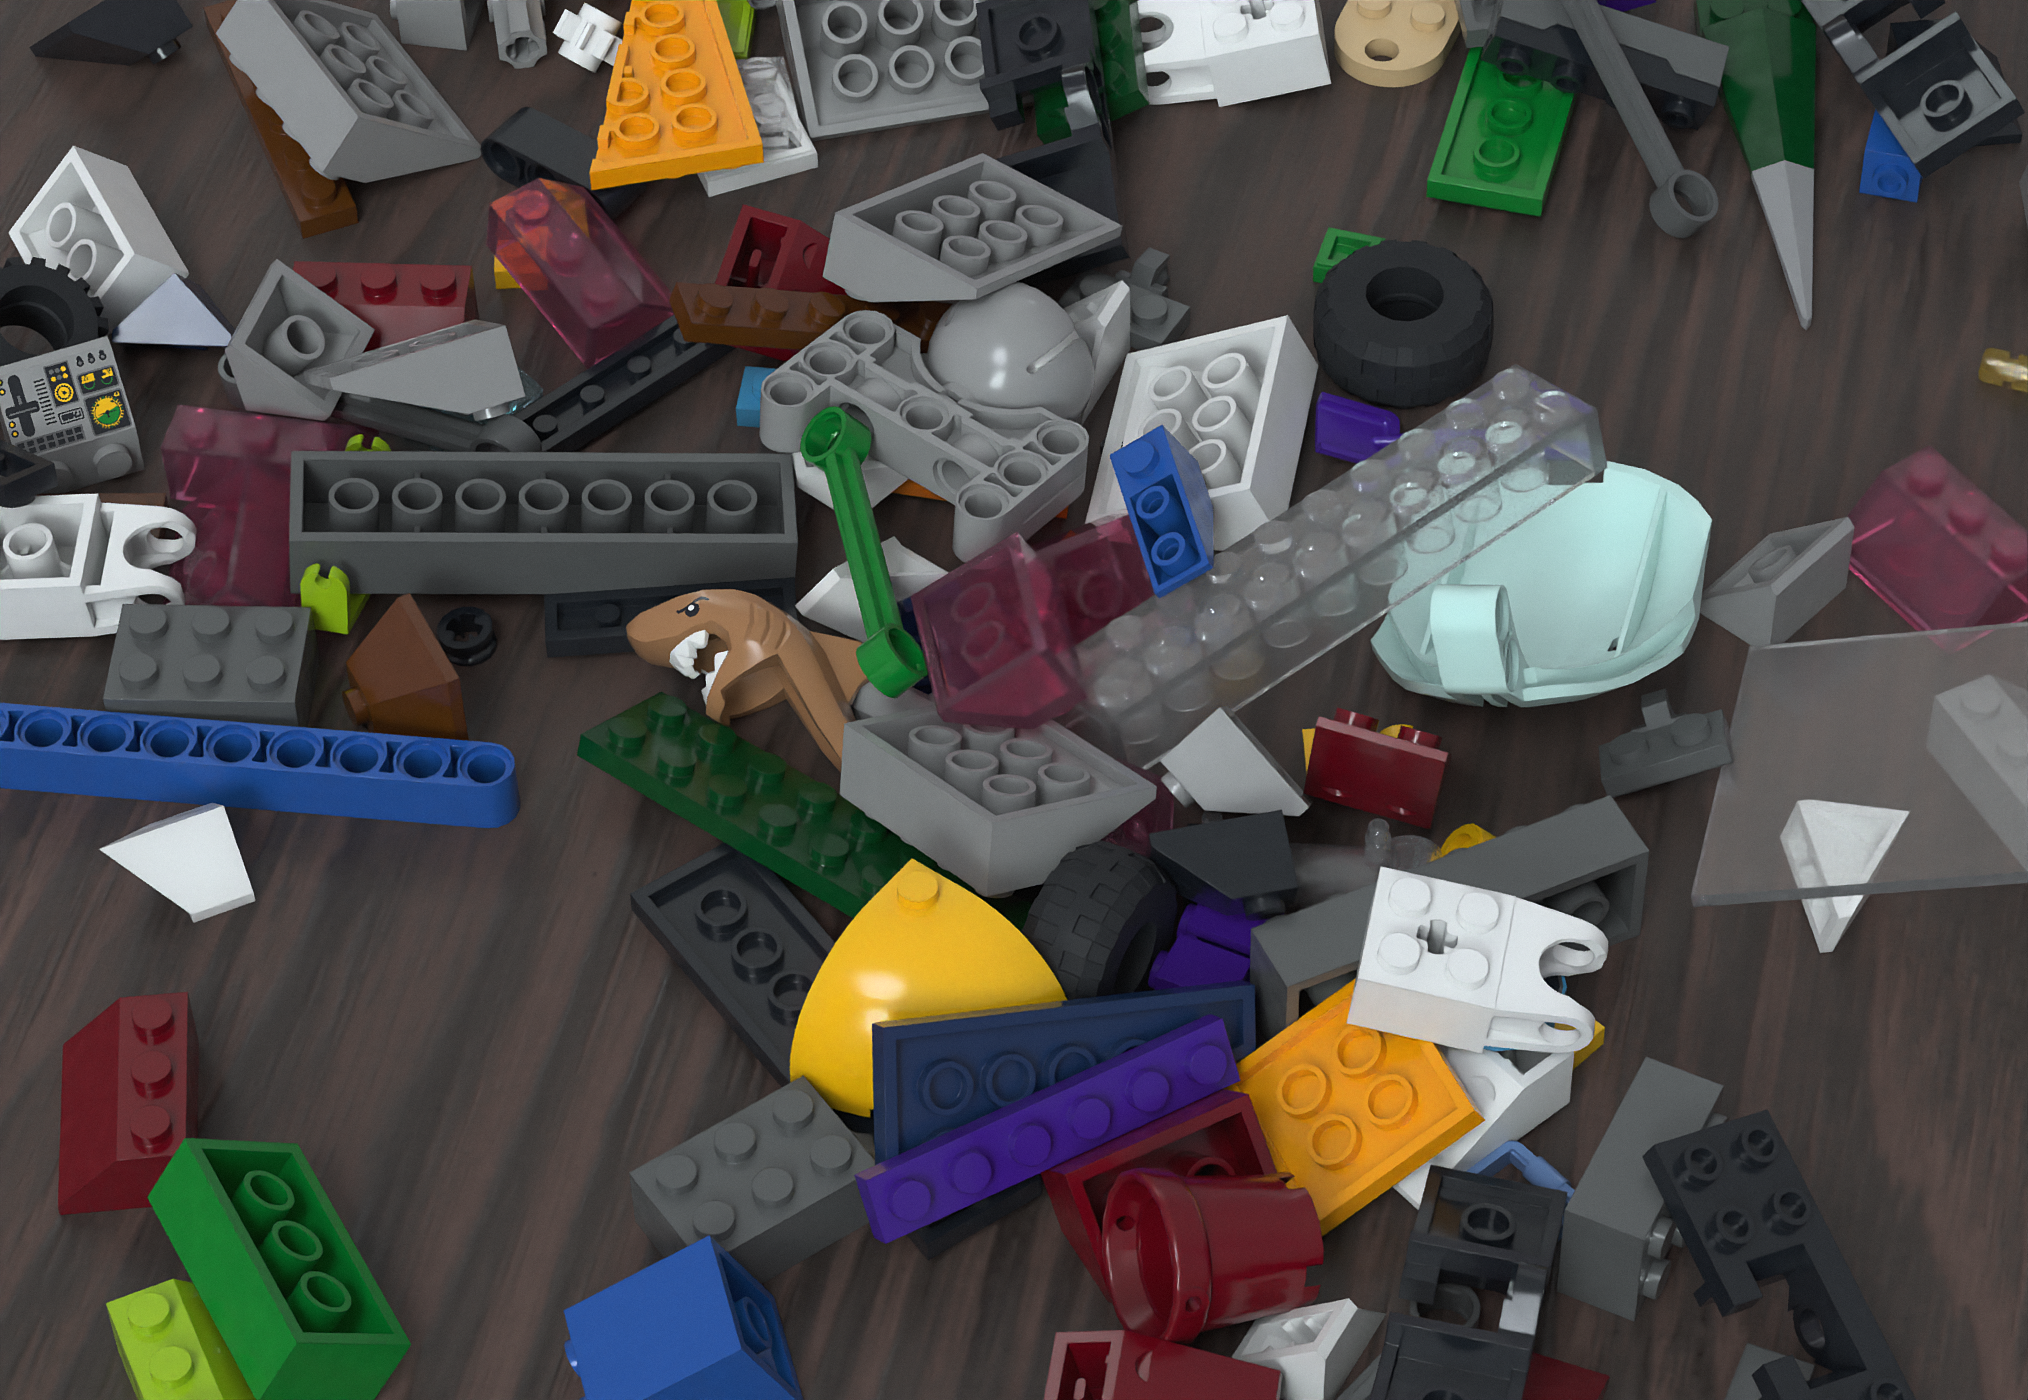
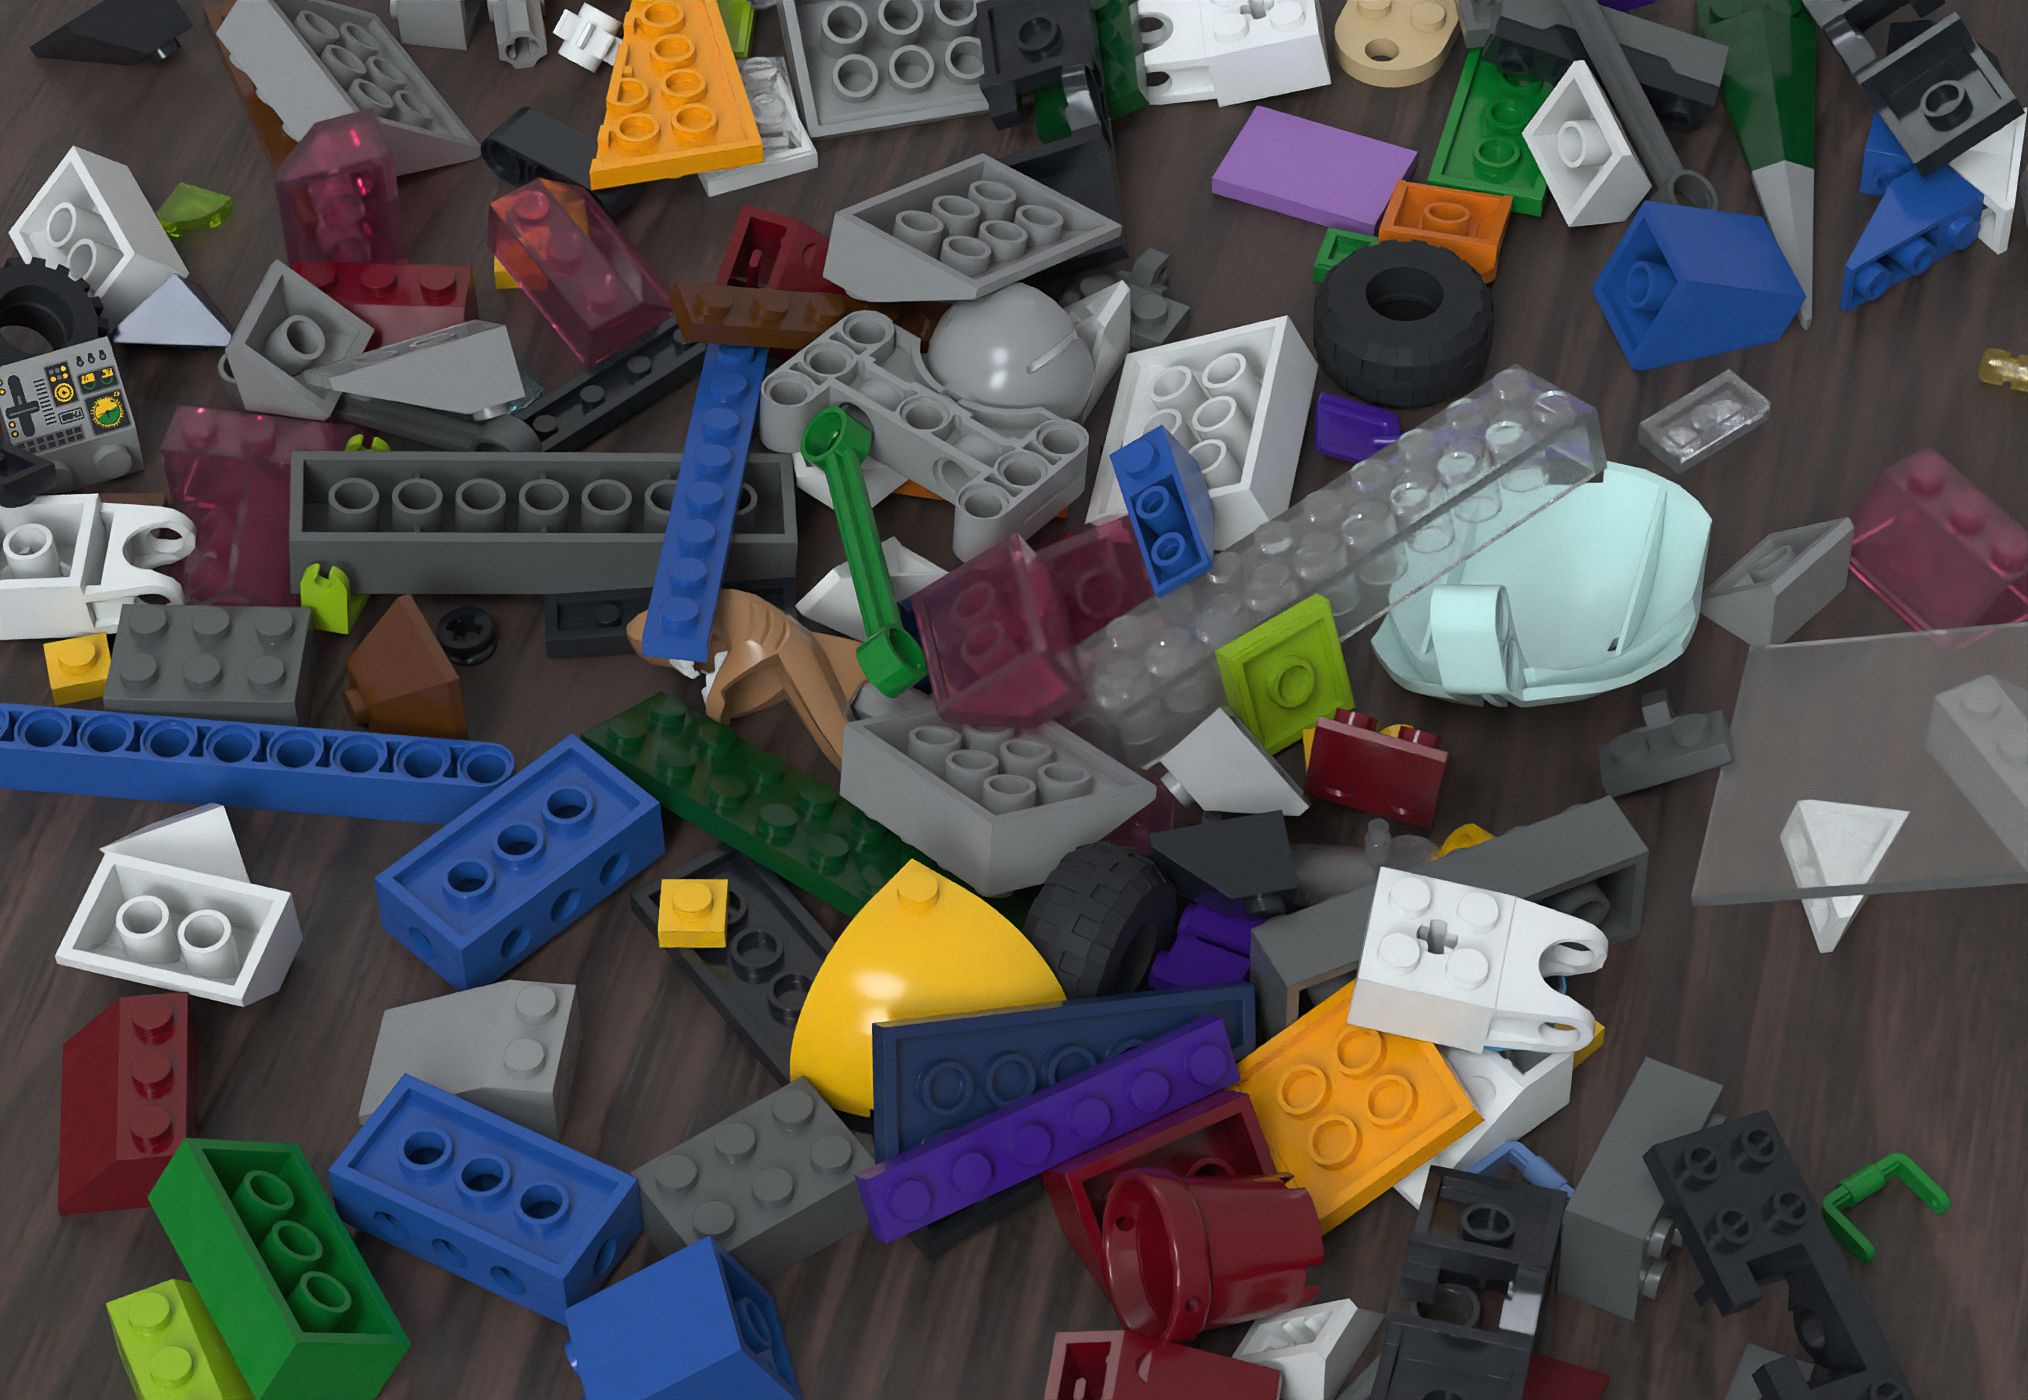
(78, 668): none -> yellow plate
(183, 931): none -> white slope
(193, 207): none -> clear neon green tile
(341, 195): none -> clear pink slope
(486, 1198): none -> blue brick
(492, 1045): none -> light grey slope
(520, 865): none -> blue brick
(693, 913): none -> yellow plate
(705, 504): none -> blue plate
(1287, 674): none -> lime tile
(1313, 171): none -> medium lavender tile
(1451, 218): none -> orange slope
(1585, 152): none -> white slope
(1695, 285): none -> blue slope
(1703, 421): none -> clear plate
(1865, 1183): none -> green piece
(1910, 231): none -> blue slope
(1994, 171): none -> white slope

